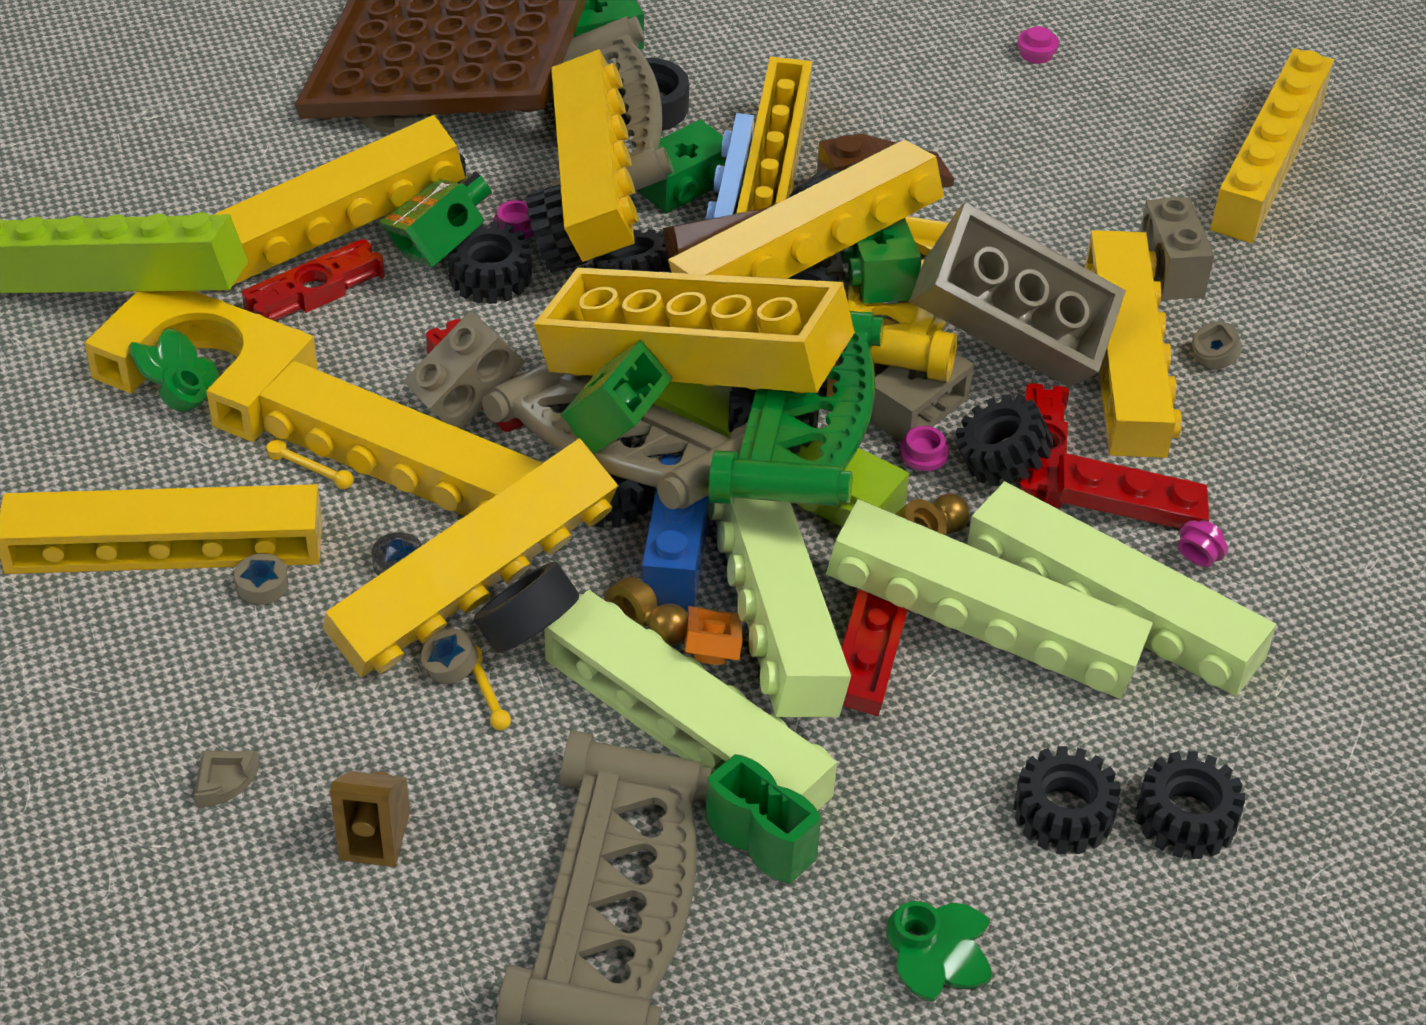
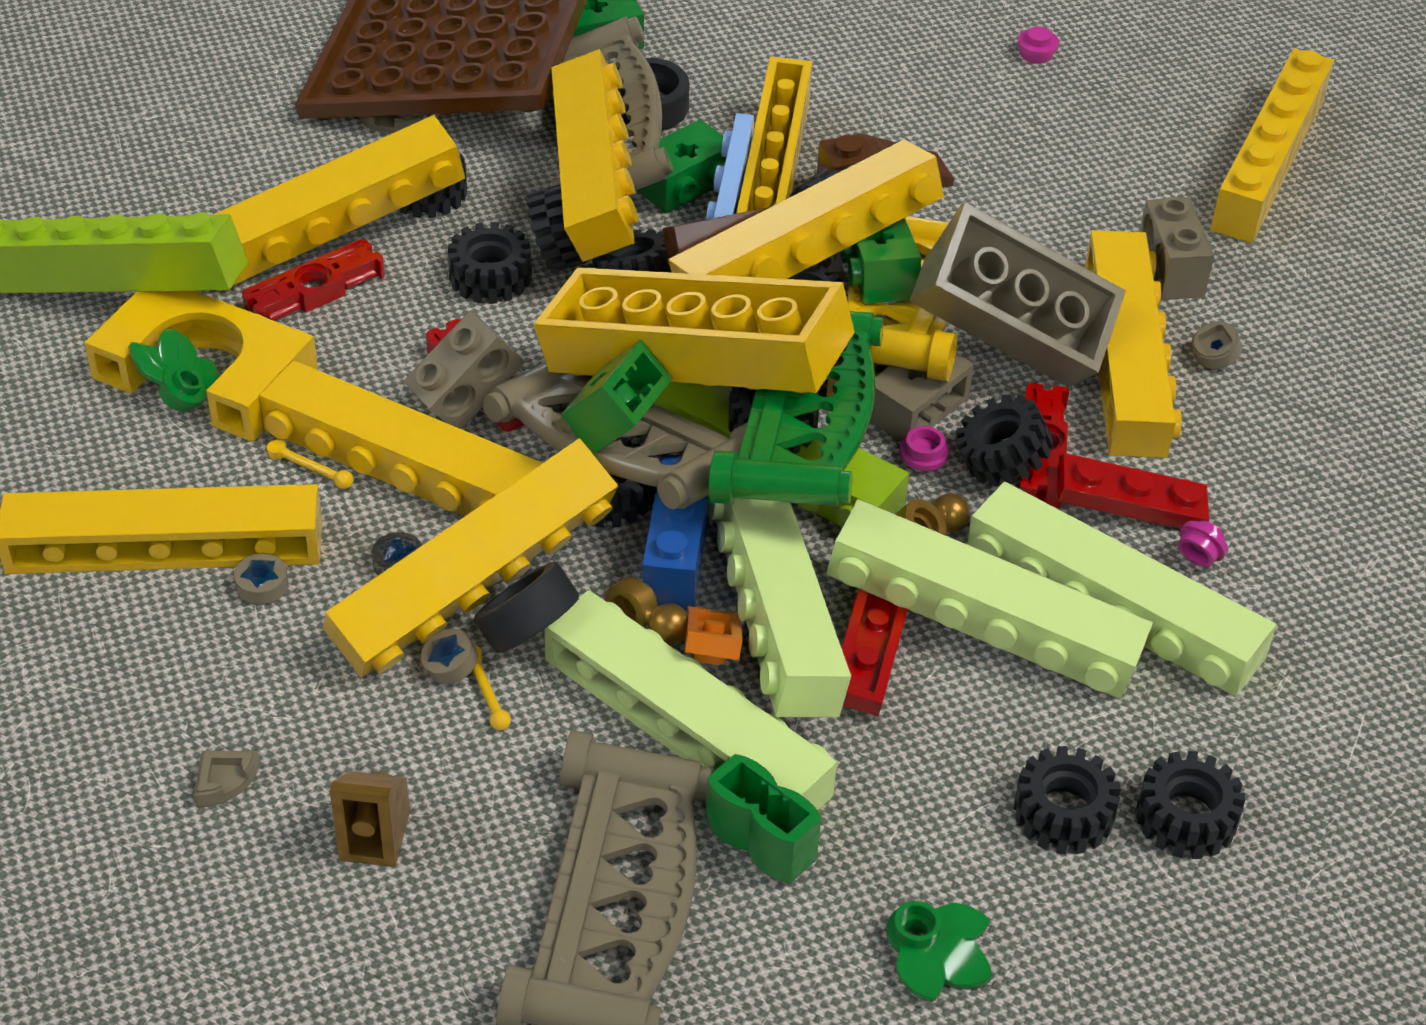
(437, 219): green torso -> none
(516, 215): dark pink plate -> none

